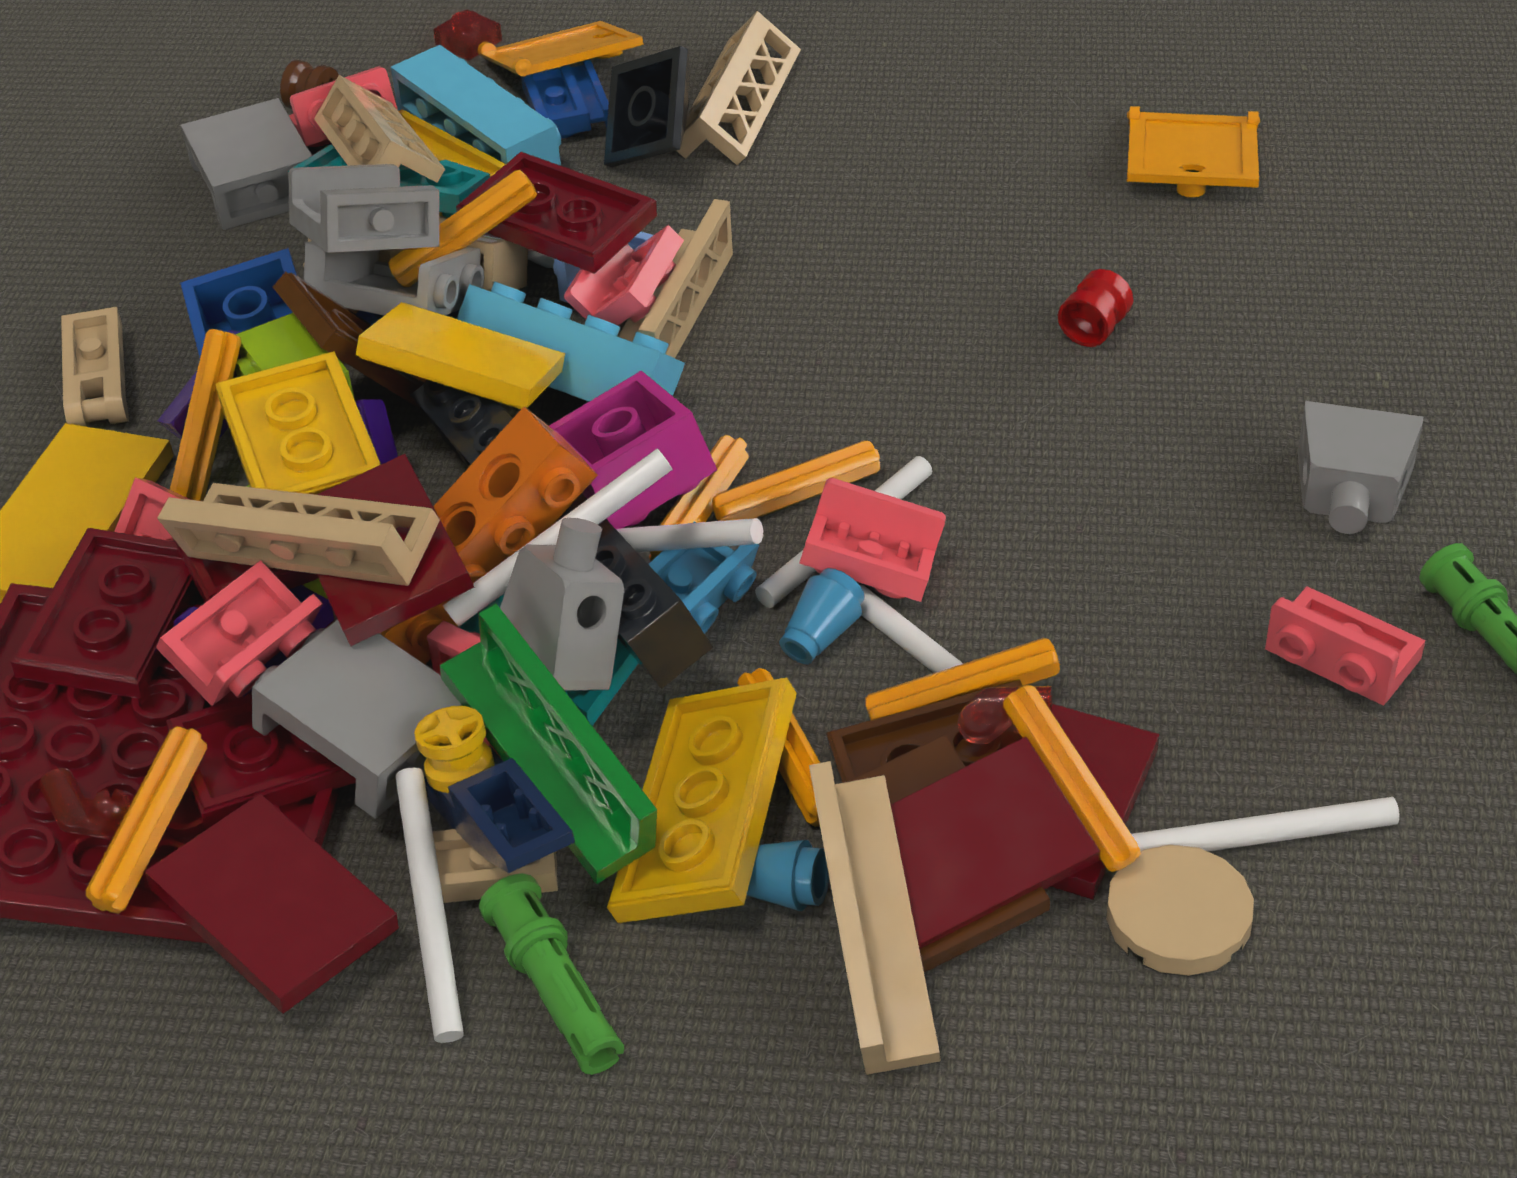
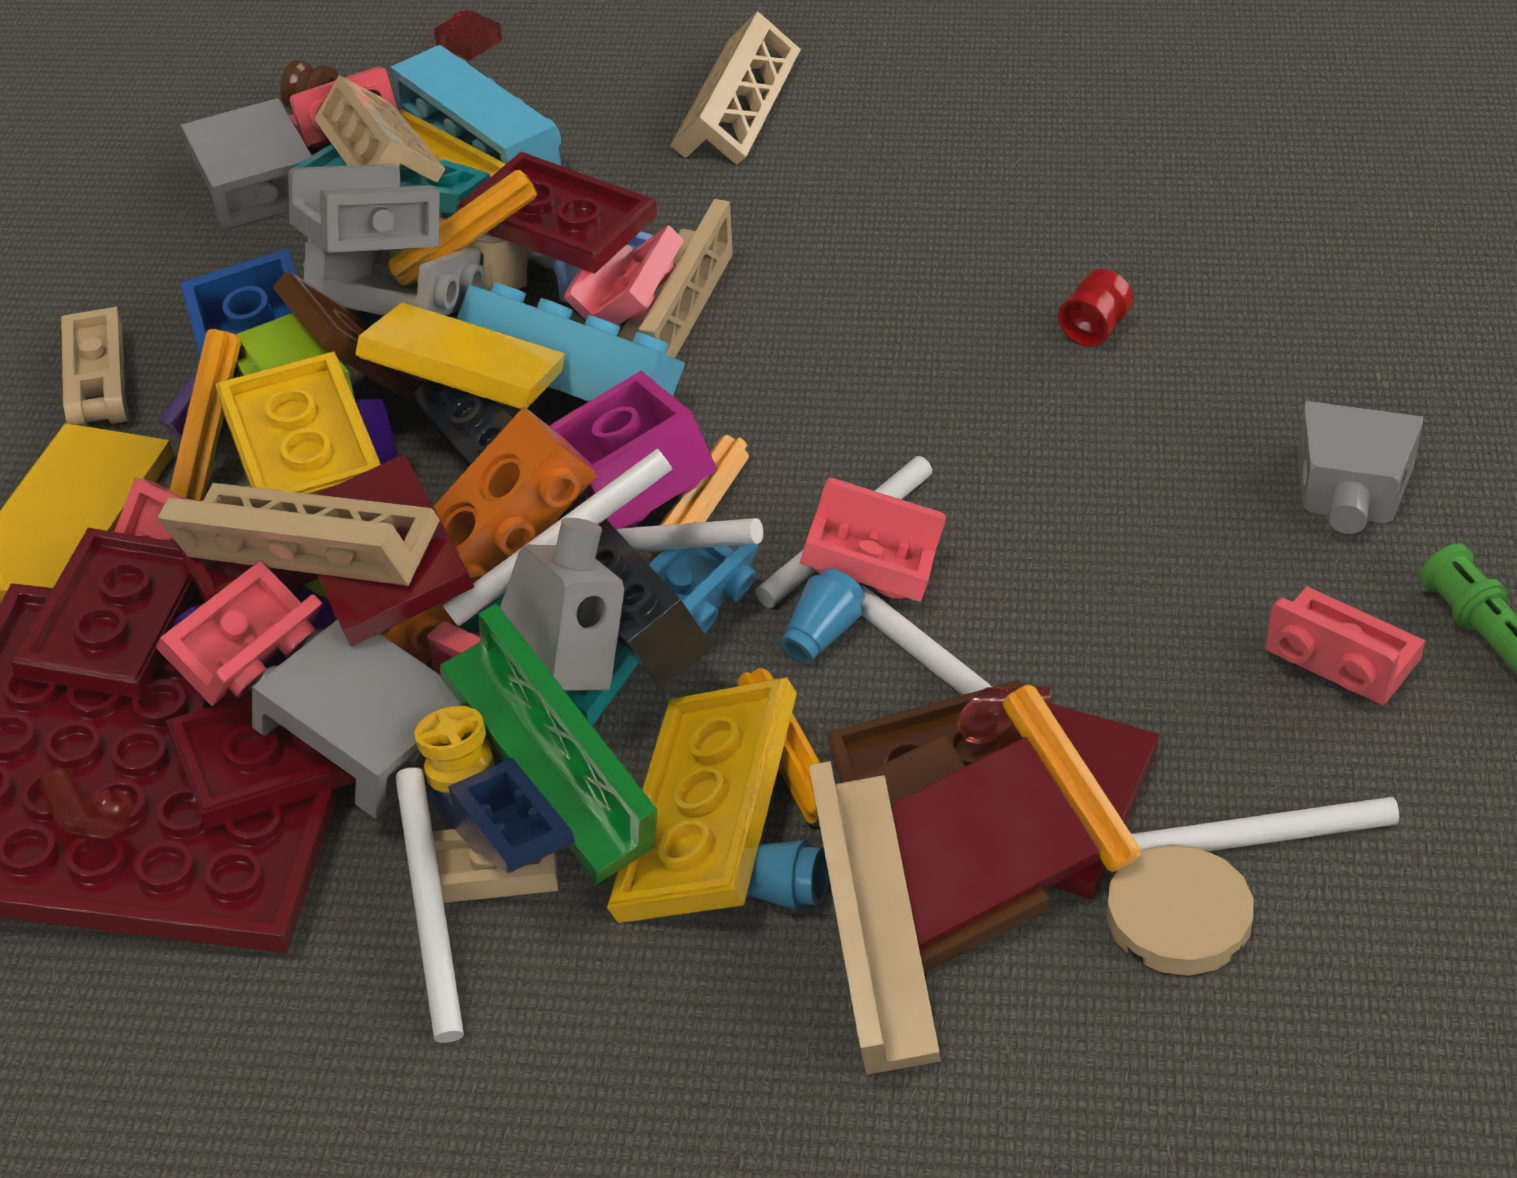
(146, 820): light orange axle -> none
(272, 902): dark red tile -> none
(538, 948): bright green pin -> none
(561, 48): light orange container -> none
(568, 97): blue plate -> none
(647, 106): black slope -> none
(796, 483): light orange axle -> none
(1024, 662): light orange axle -> none
(1215, 145): light orange container -> none

